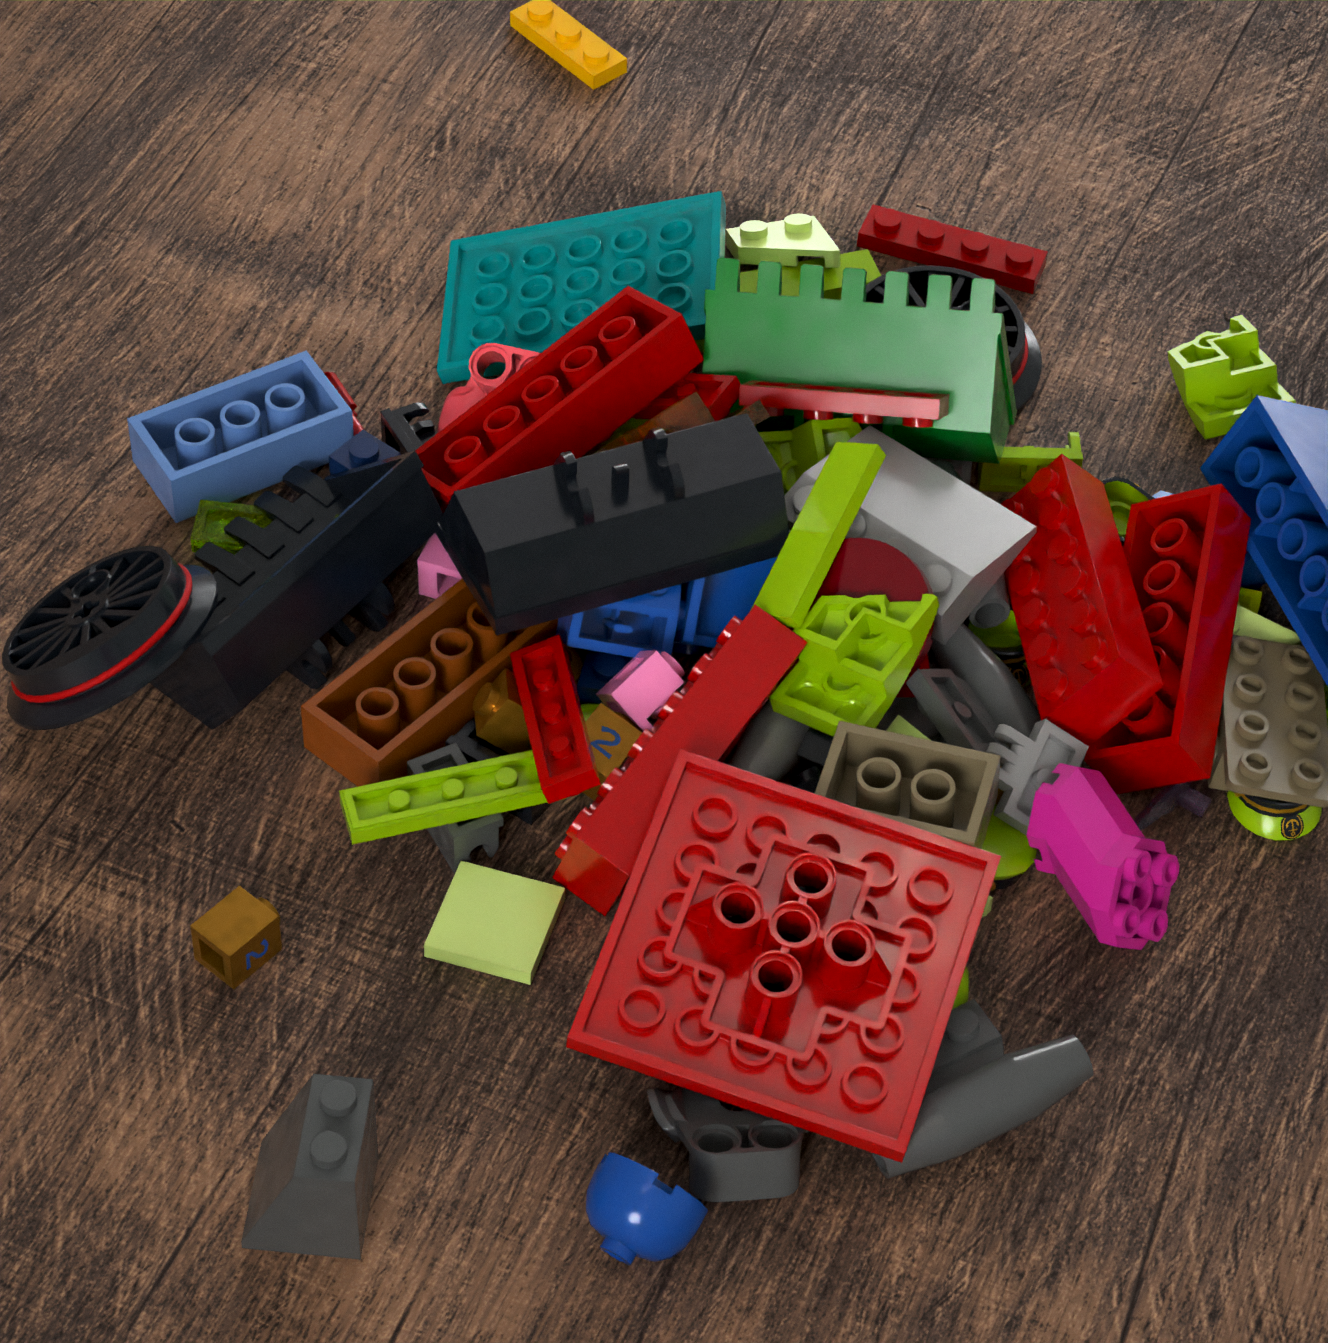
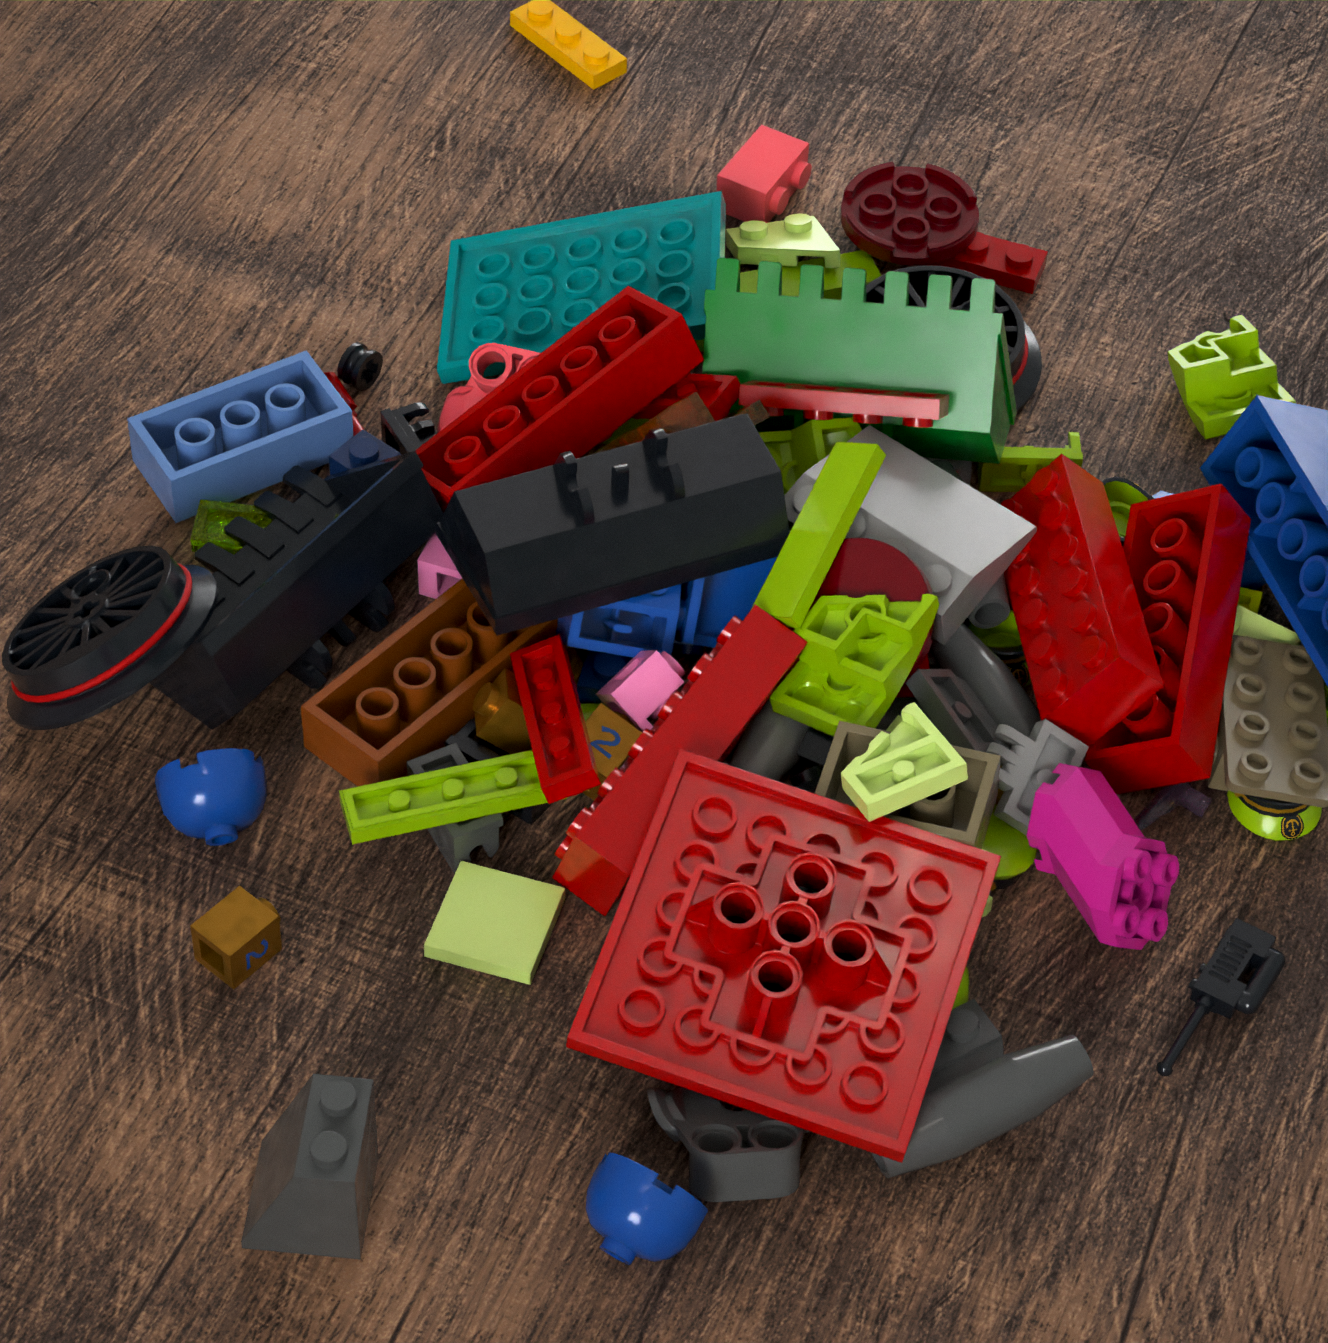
(213, 796): none -> blue cylinder
(359, 366): none -> black bush
(764, 175): none -> coral brick
(902, 767): none -> yellowish green wing
(909, 213): none -> dark red tile
(1220, 983): none -> black piece

